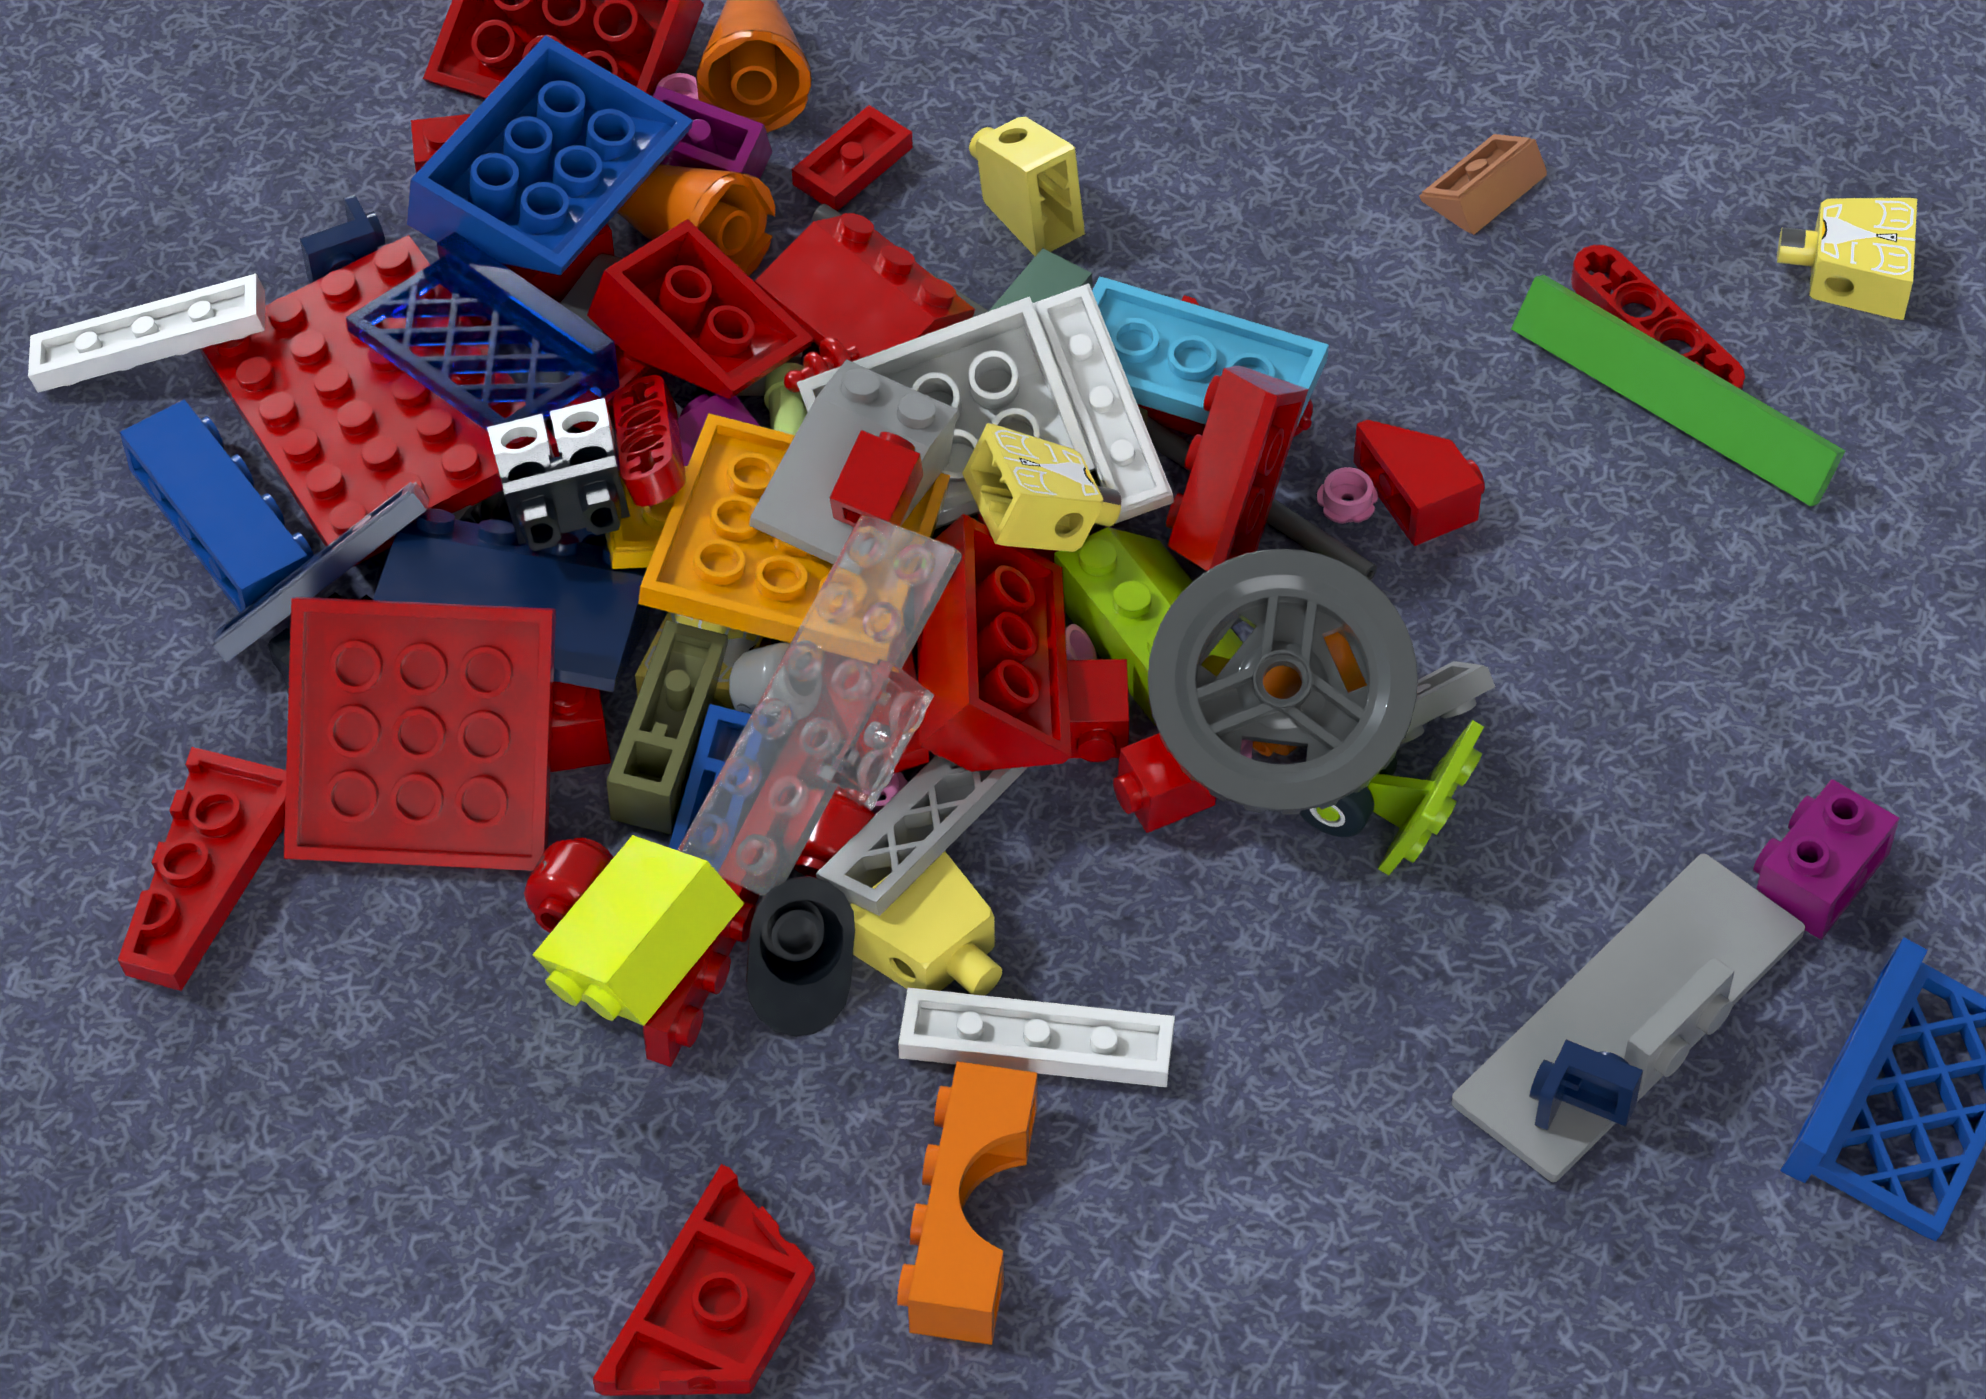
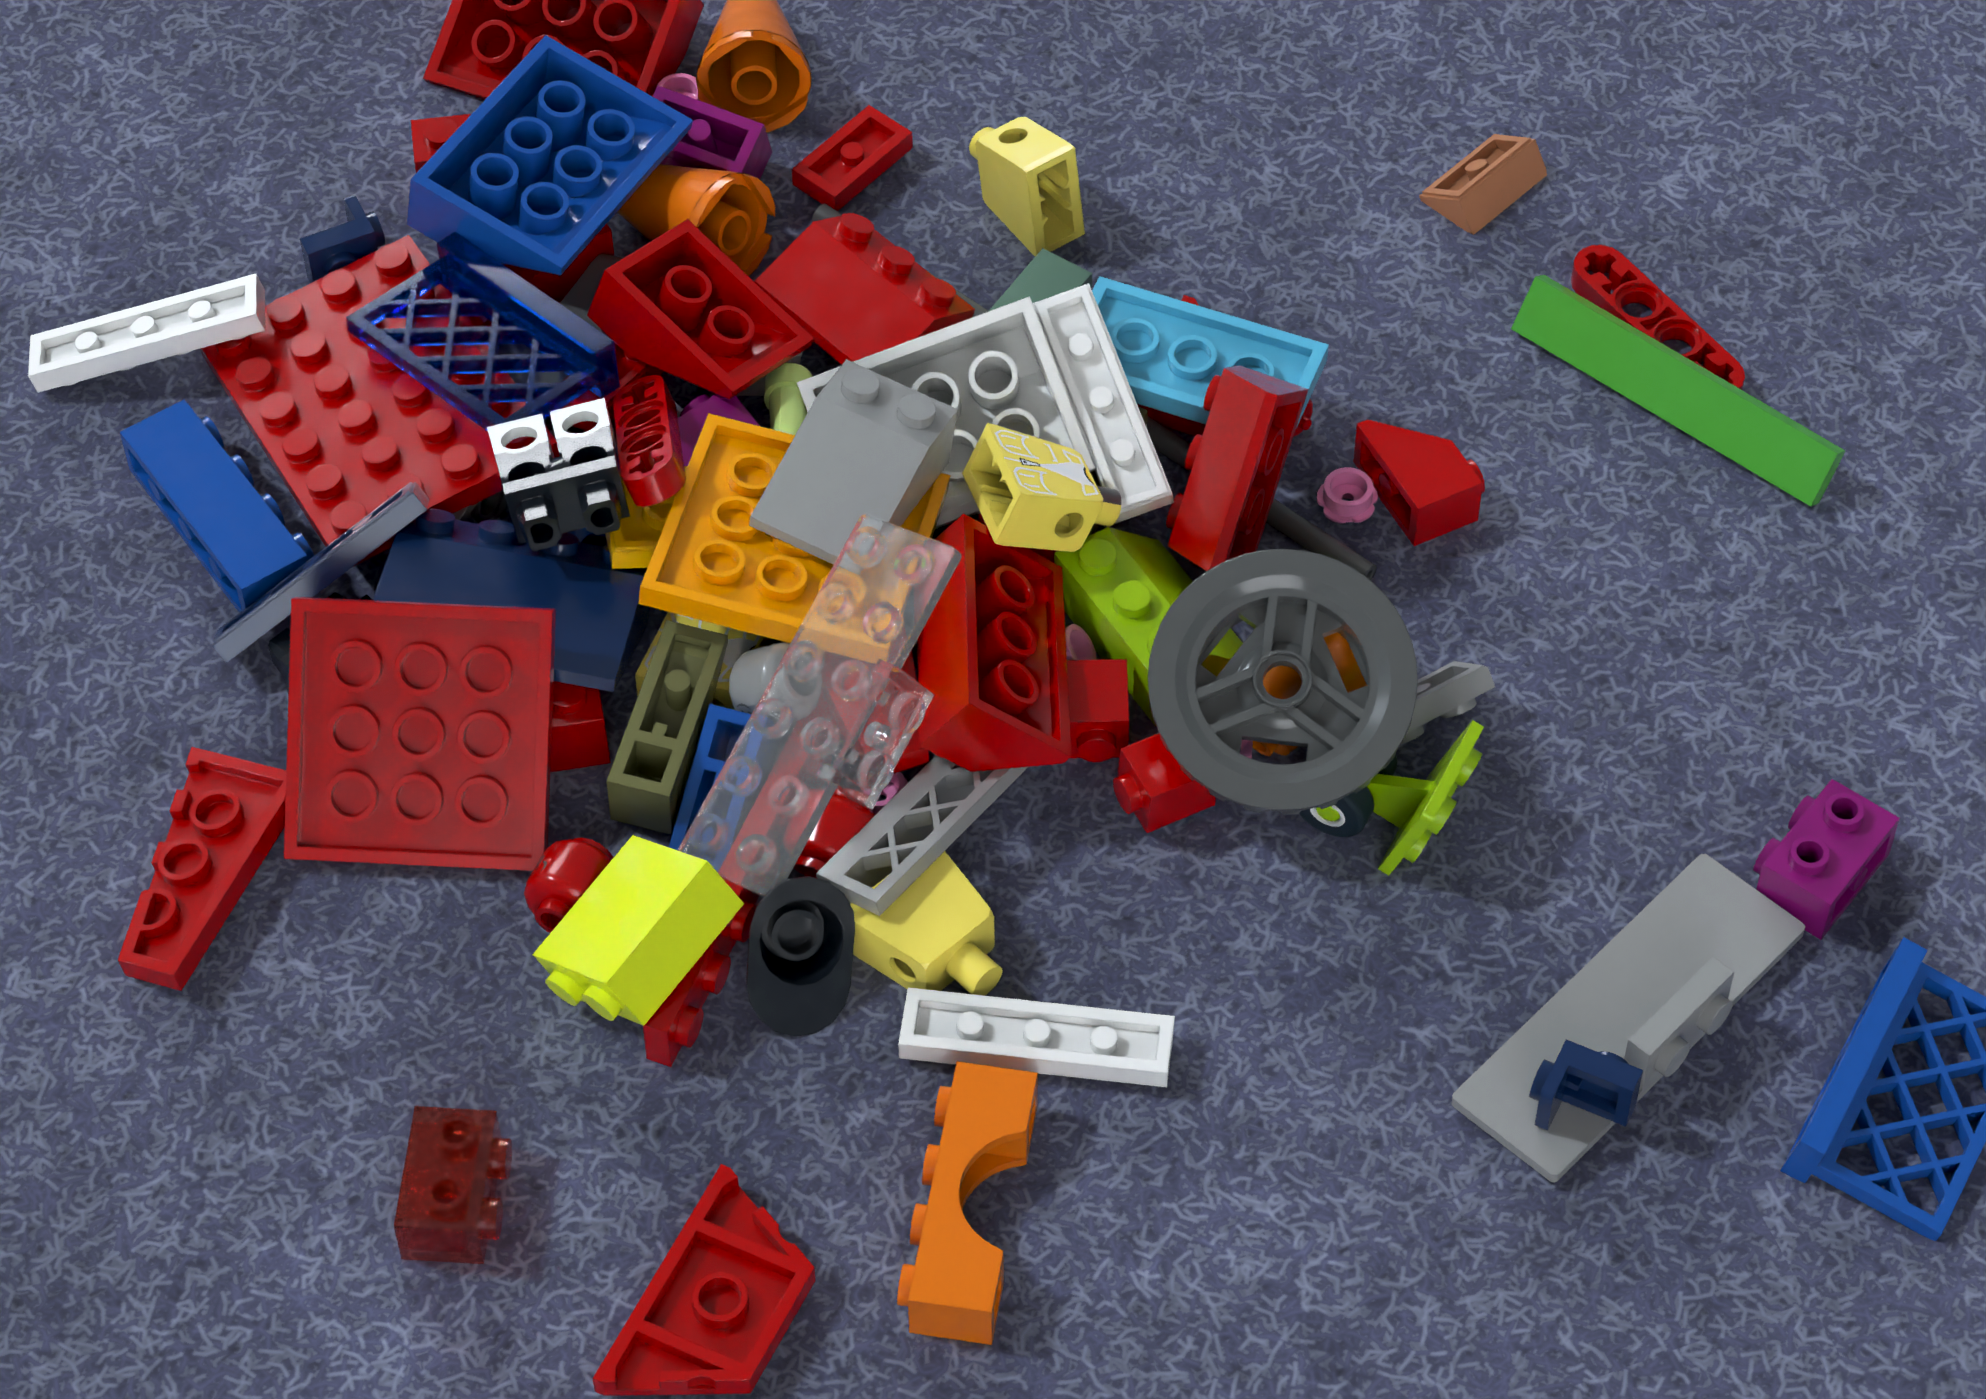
(450, 1185): none -> clear red brick
(831, 356): red hair -> none
(877, 479): red brick -> none
(1858, 253): light yellow torso -> none

